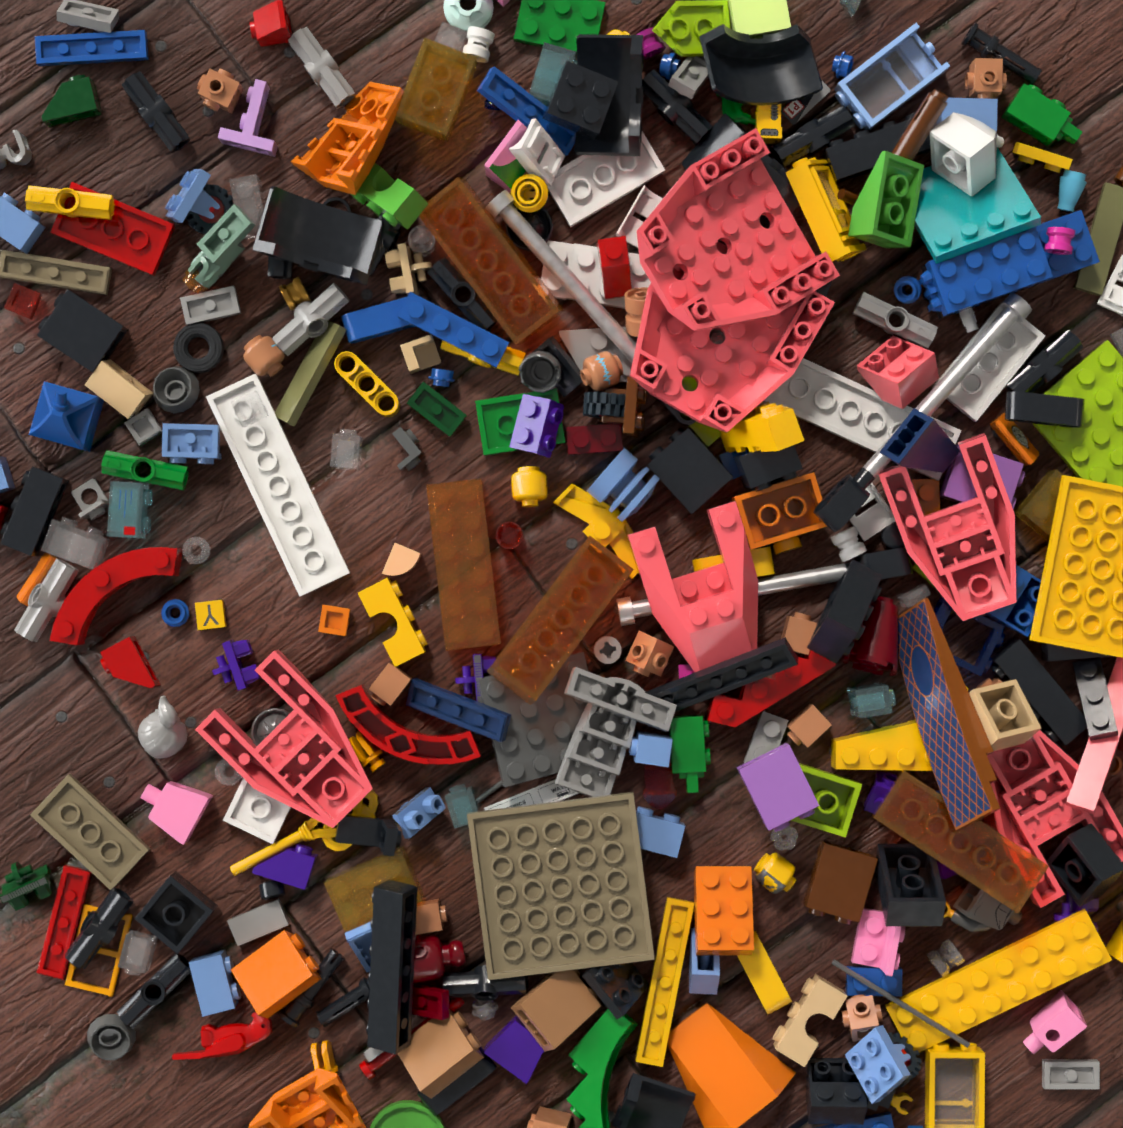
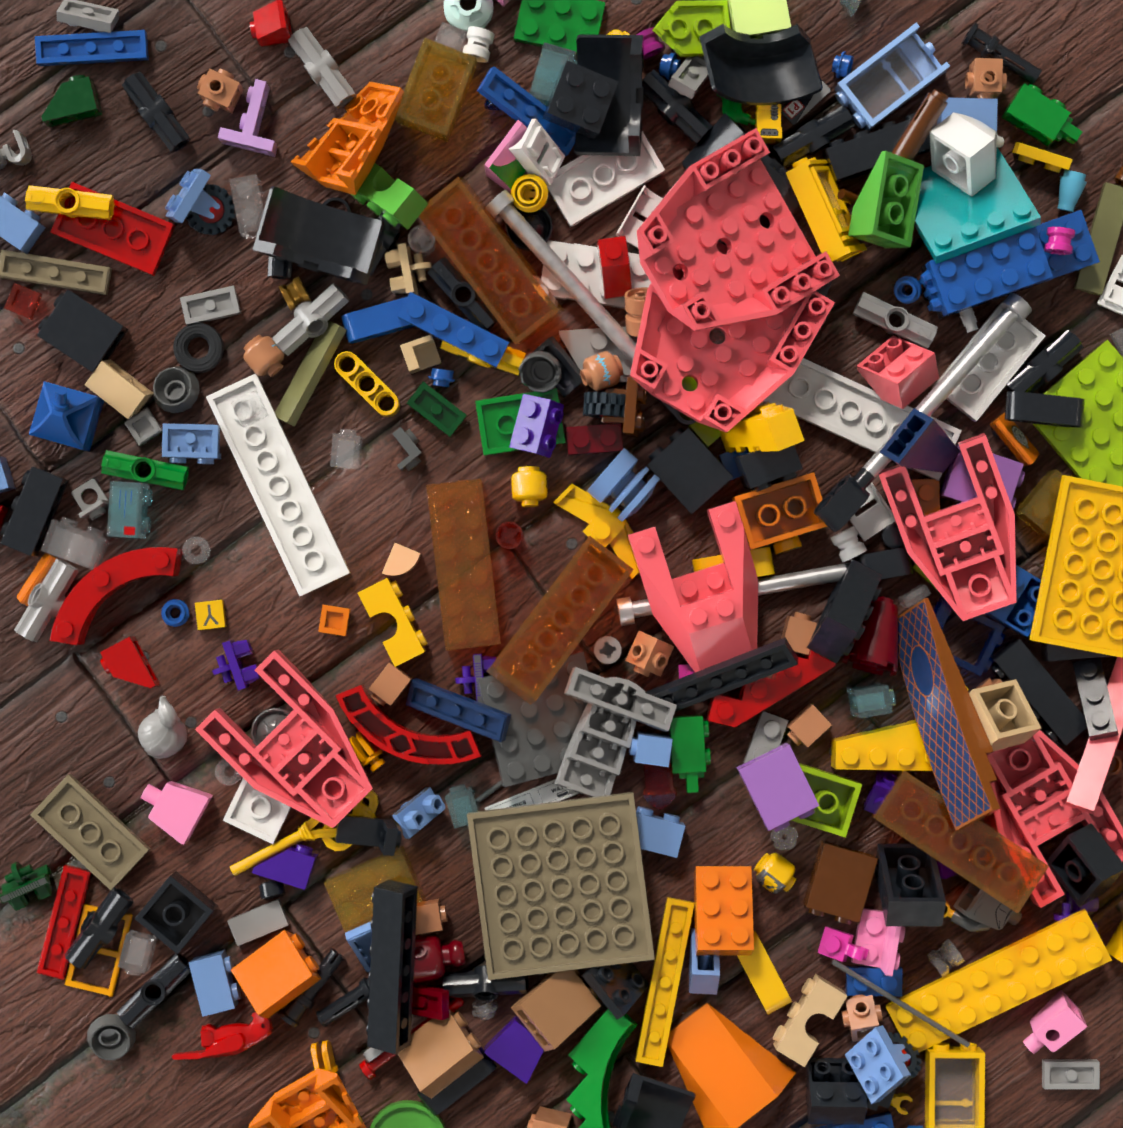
(219, 249): sand green plate -> none
(839, 946): none -> dark pink plate

